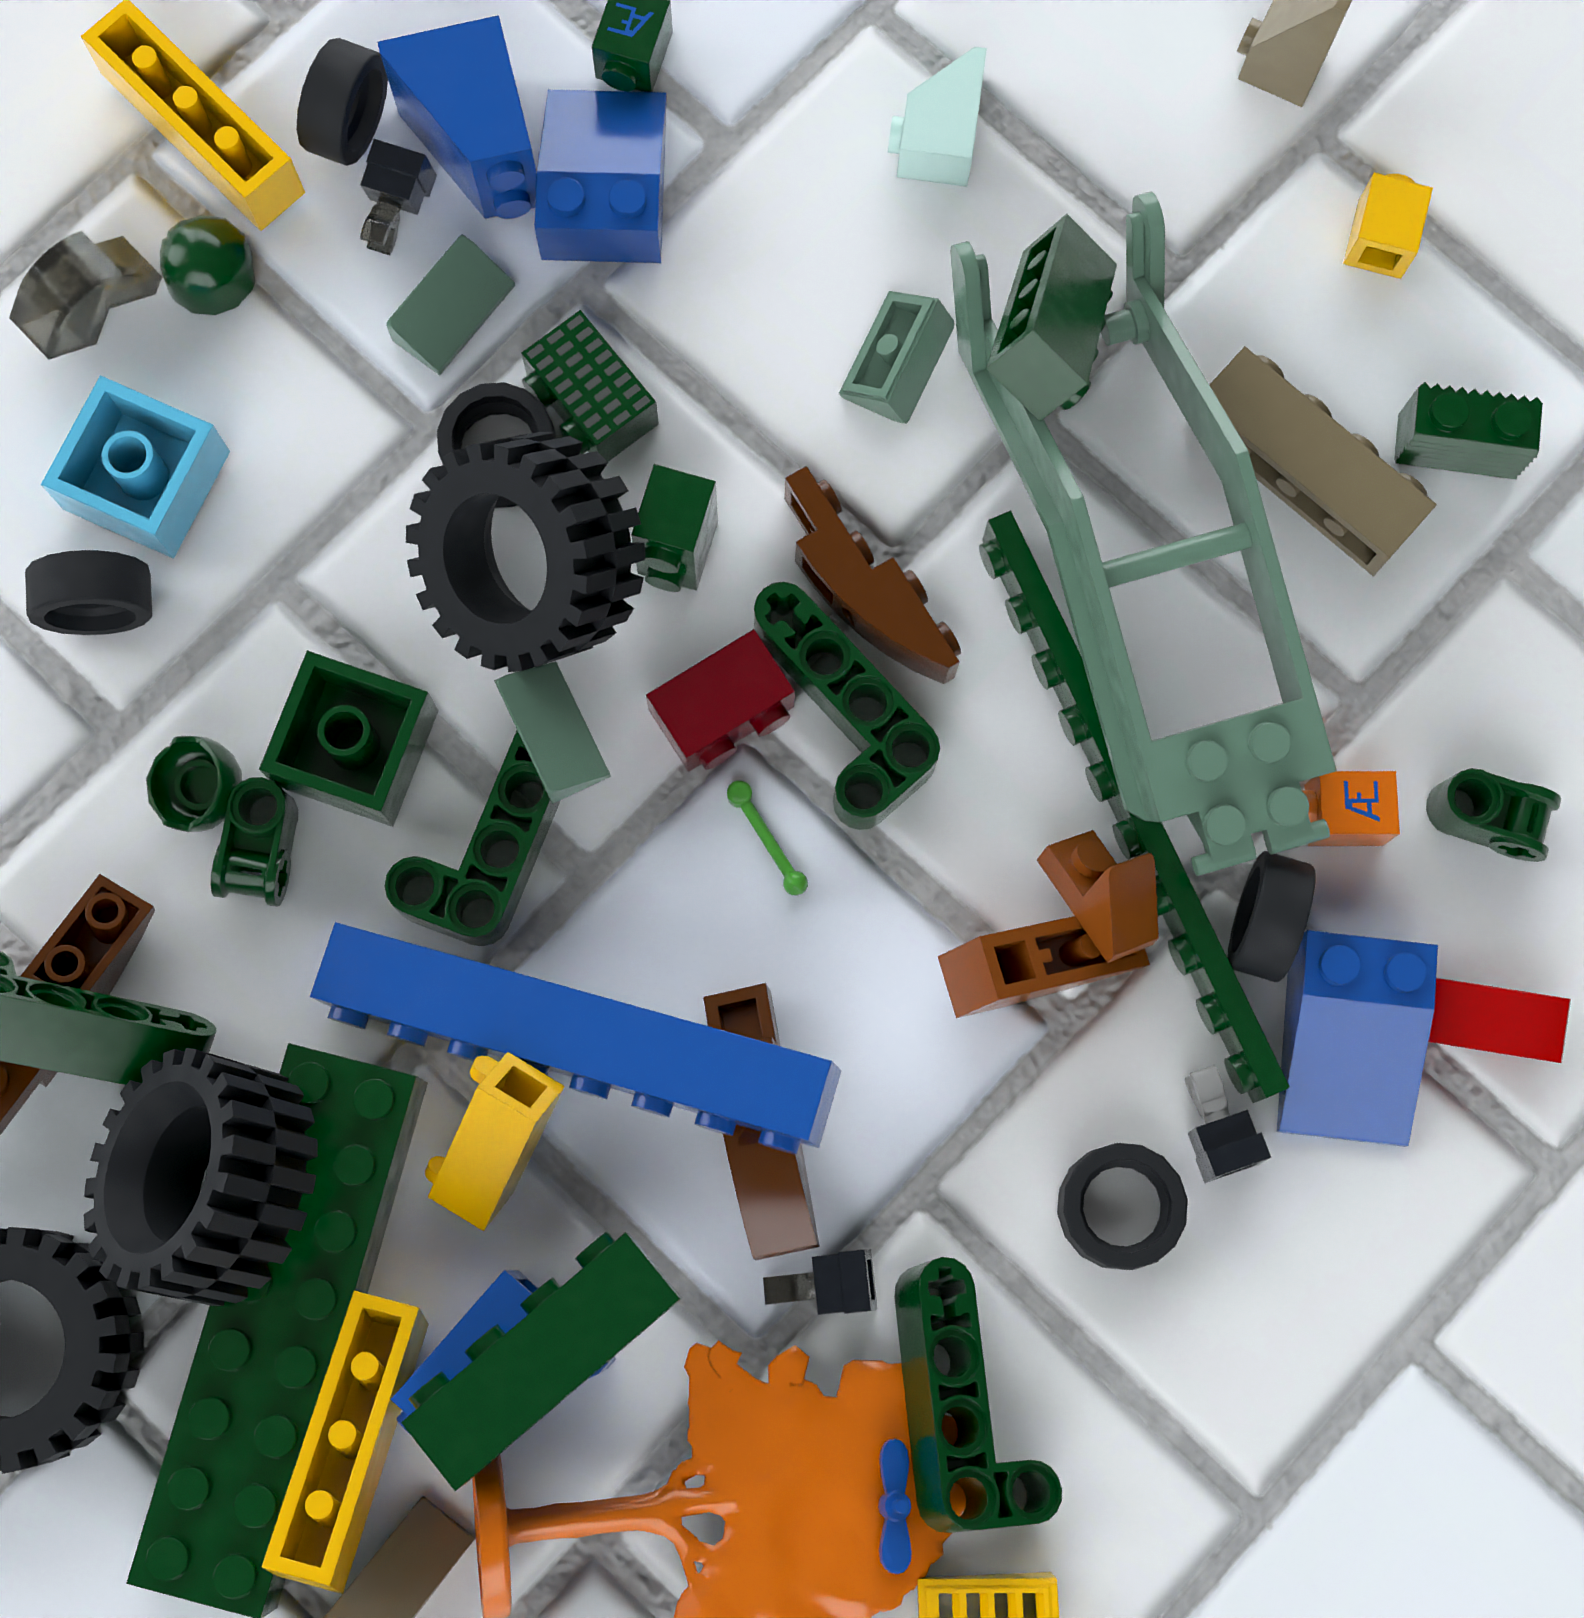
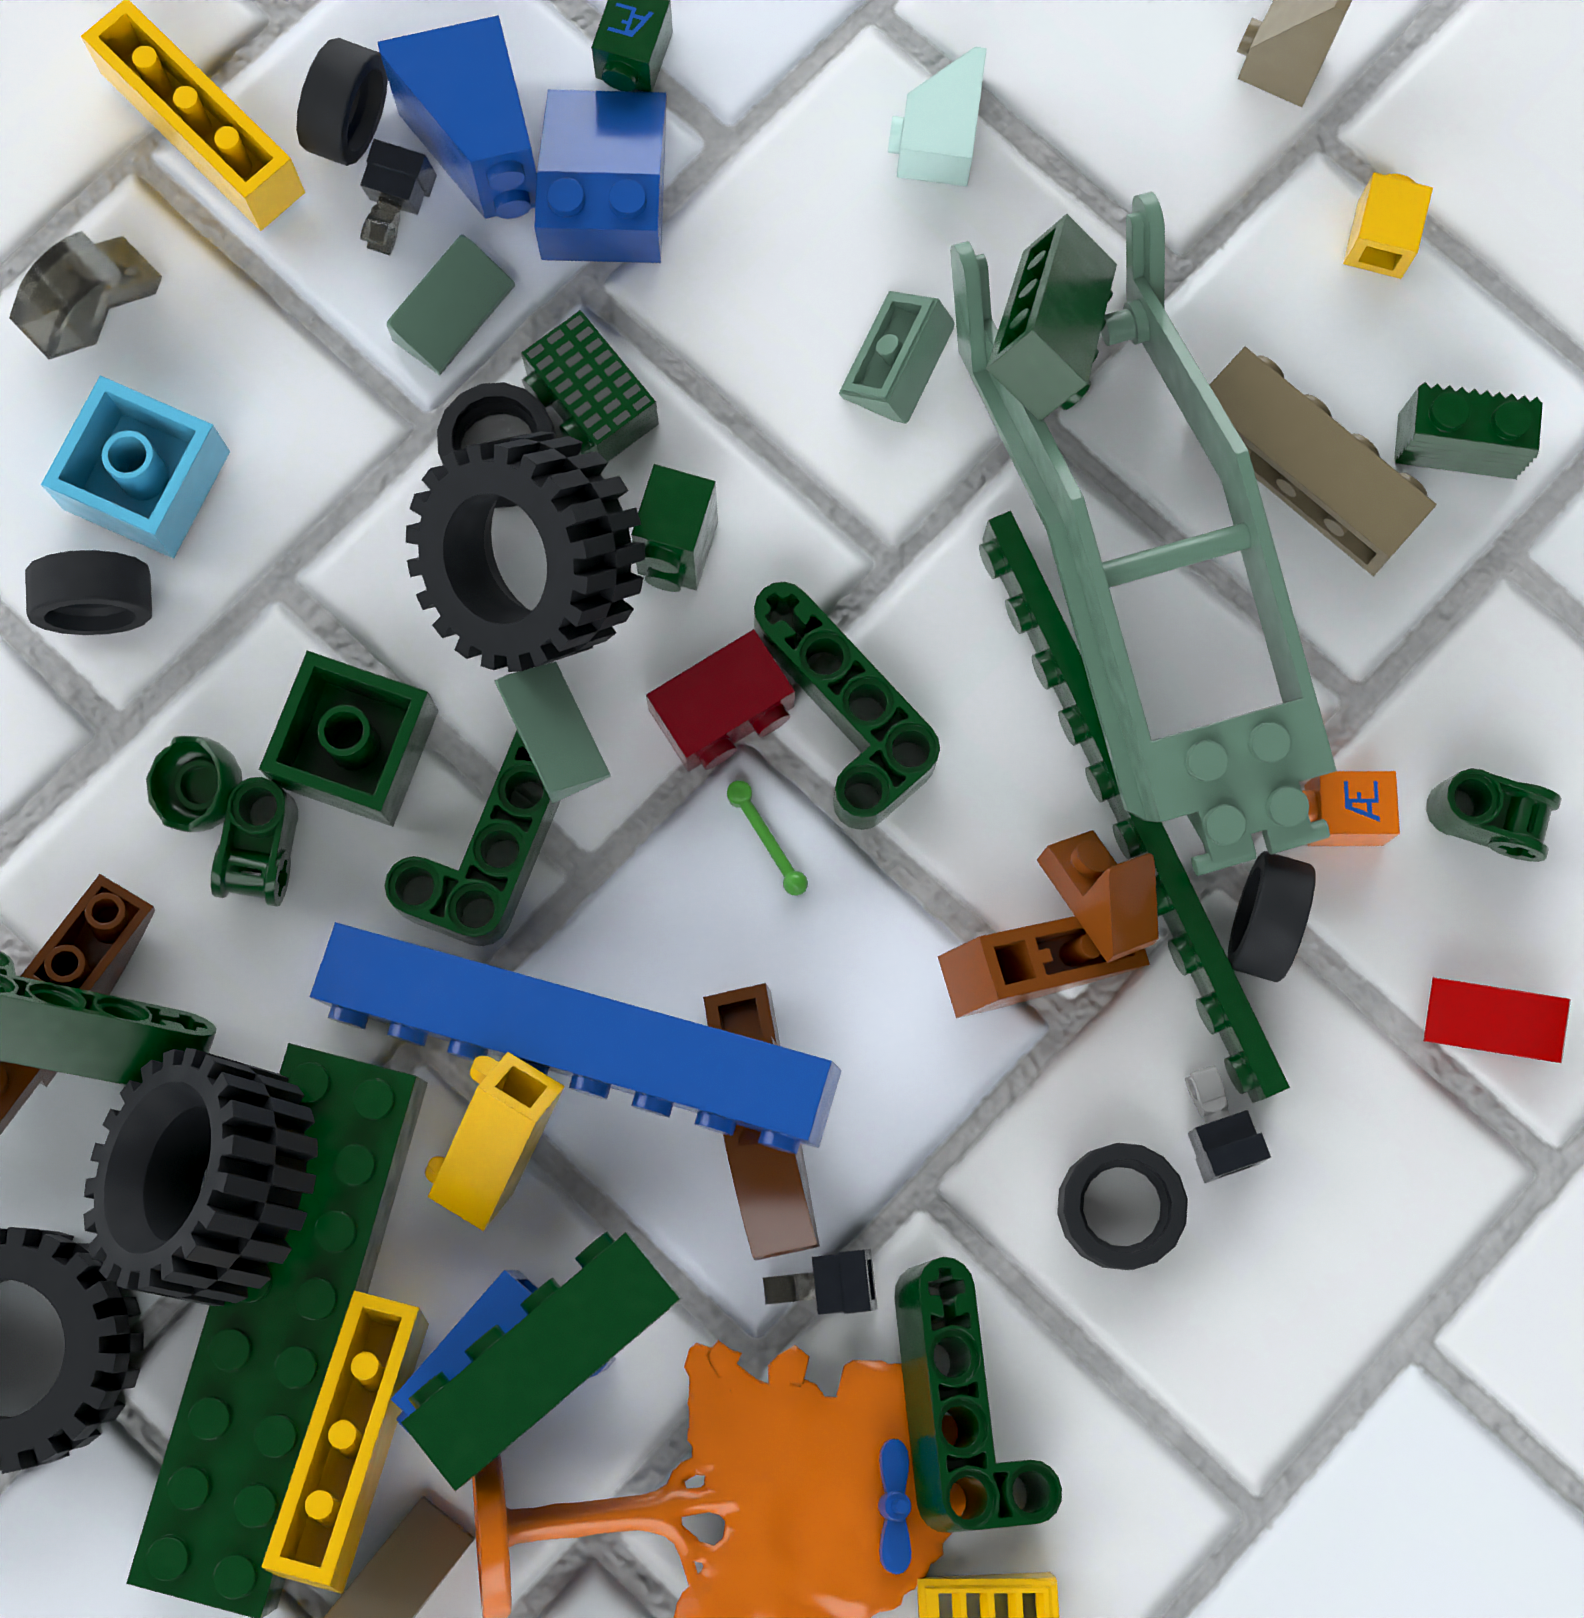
(207, 265): dark green hair -> none
(875, 602): reddish brown slope -> none
(1356, 1037): slope -> none

